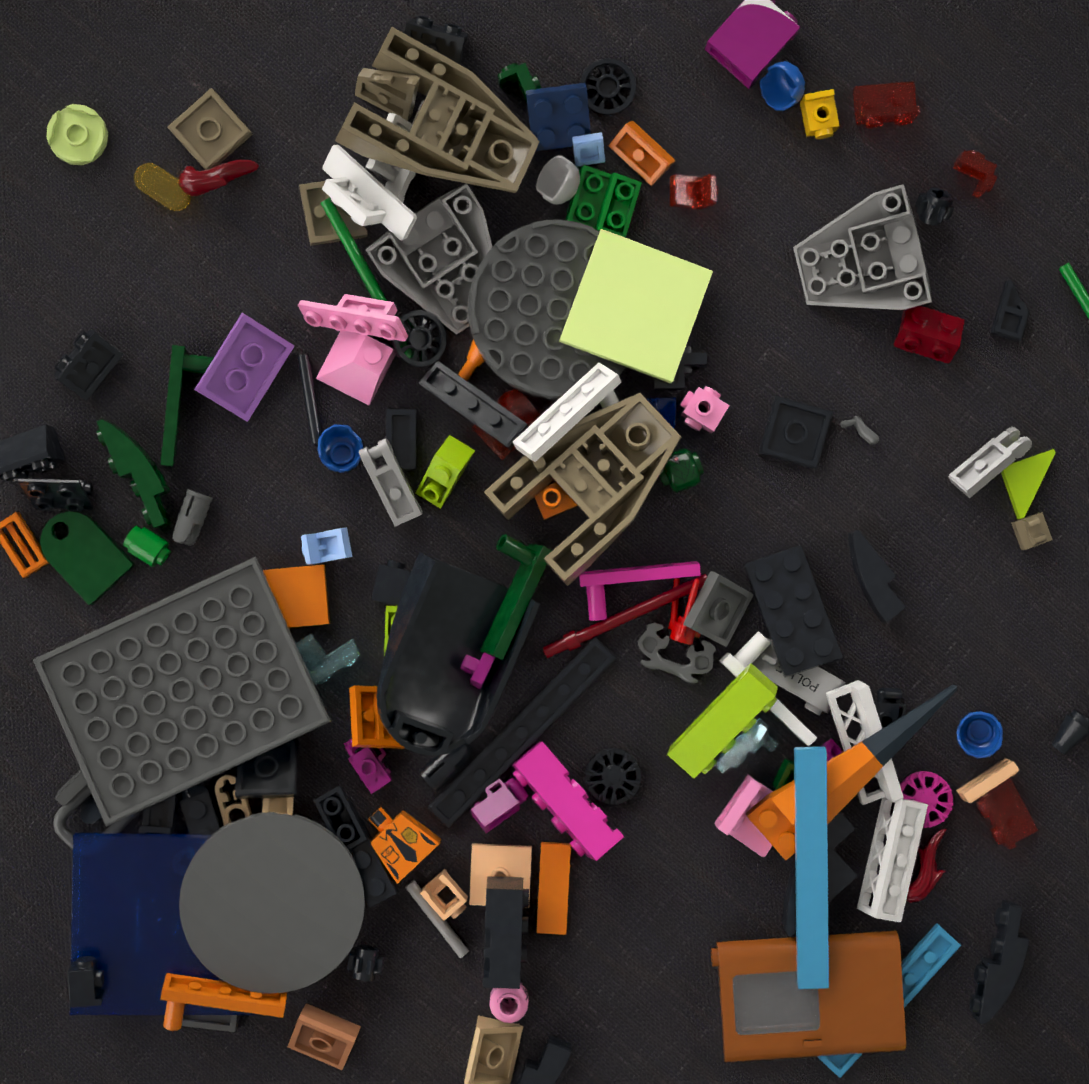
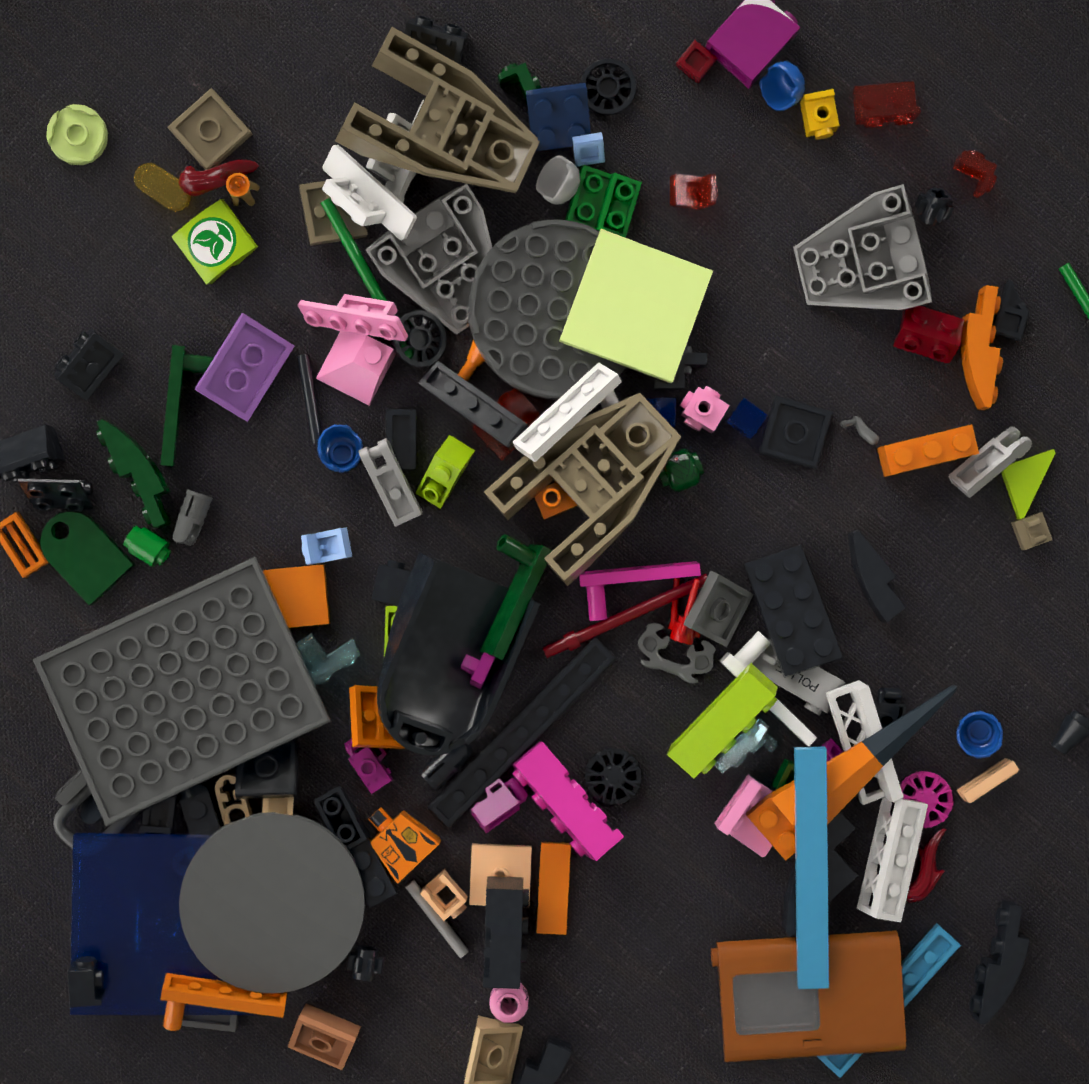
(214, 241): none -> slope
(239, 187): none -> orange piece
(388, 91): dark tan wing -> none
(641, 152): orange slope -> none
(696, 61): none -> dark red tile
(747, 418): none -> clear blue slope
(928, 450): none -> orange brick
(978, 359): none -> orange slope
(1006, 814): clear red bracket -> none

